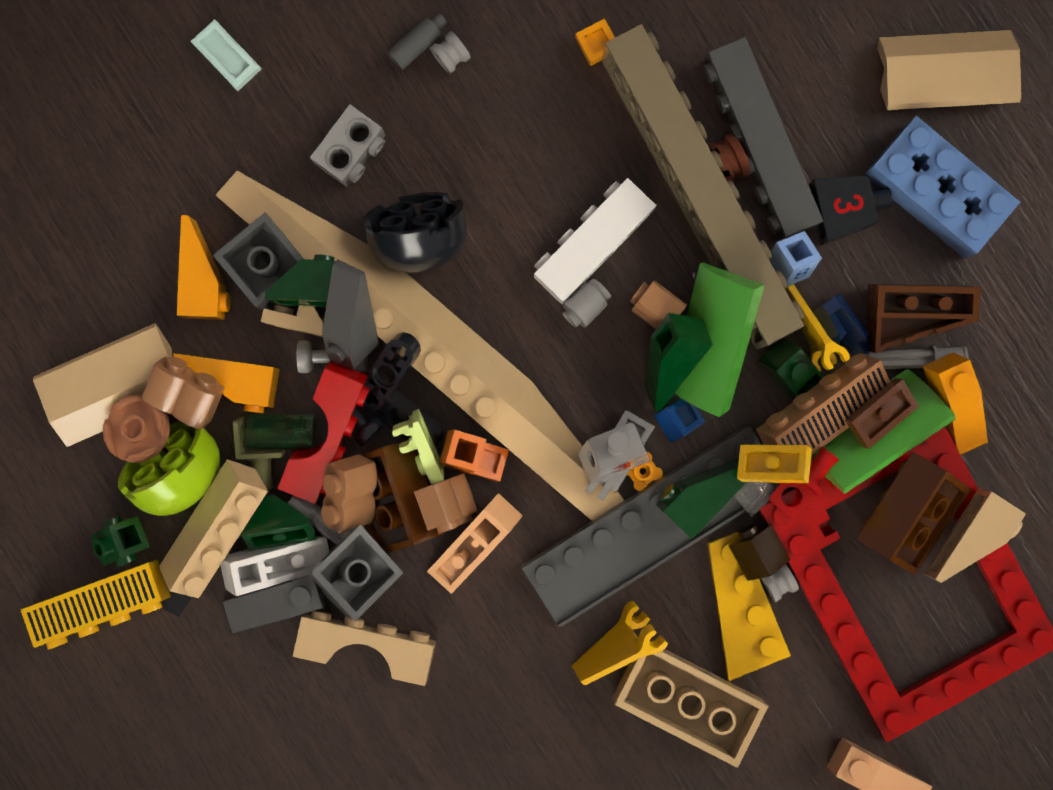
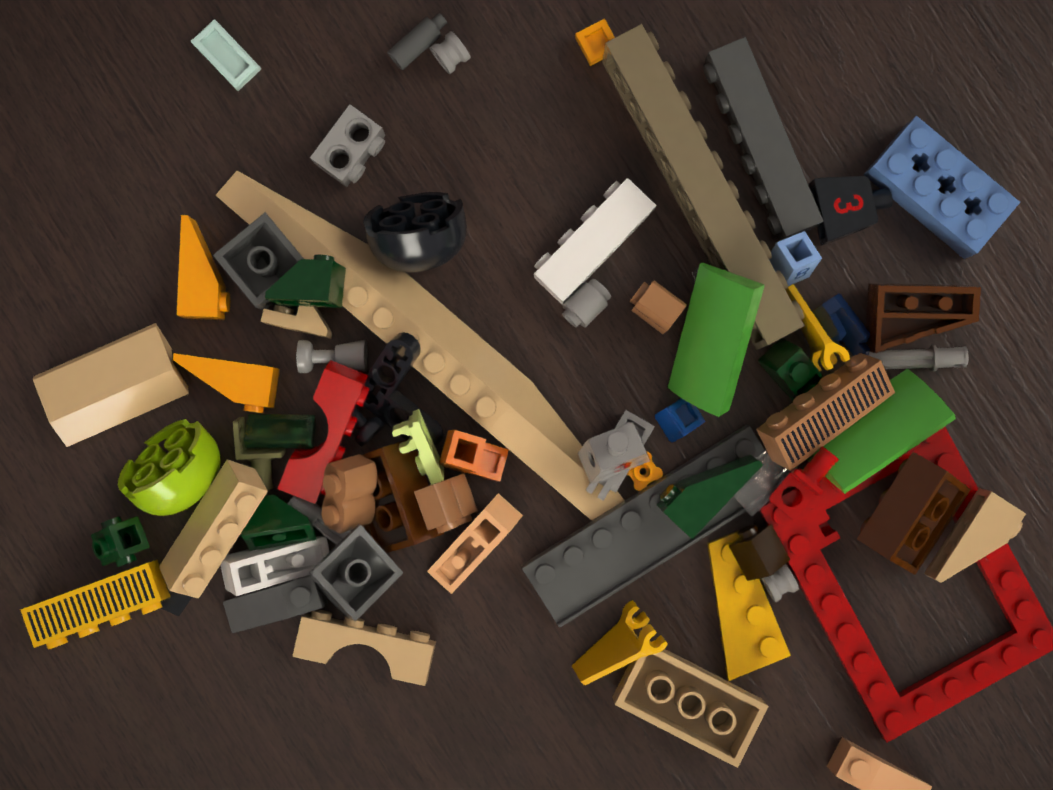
(135, 430): nougat tile -> none
(182, 392): medium nougat brick -> none
(349, 319): dark grey slope -> none
(673, 354): dark green slope -> none
(732, 156): copper wheel -> none
(774, 463): yellow plate -> none
(882, 413): reddish brown plate -> none
(950, 70): tan slope -> none
(958, 387): light orange slope -> none

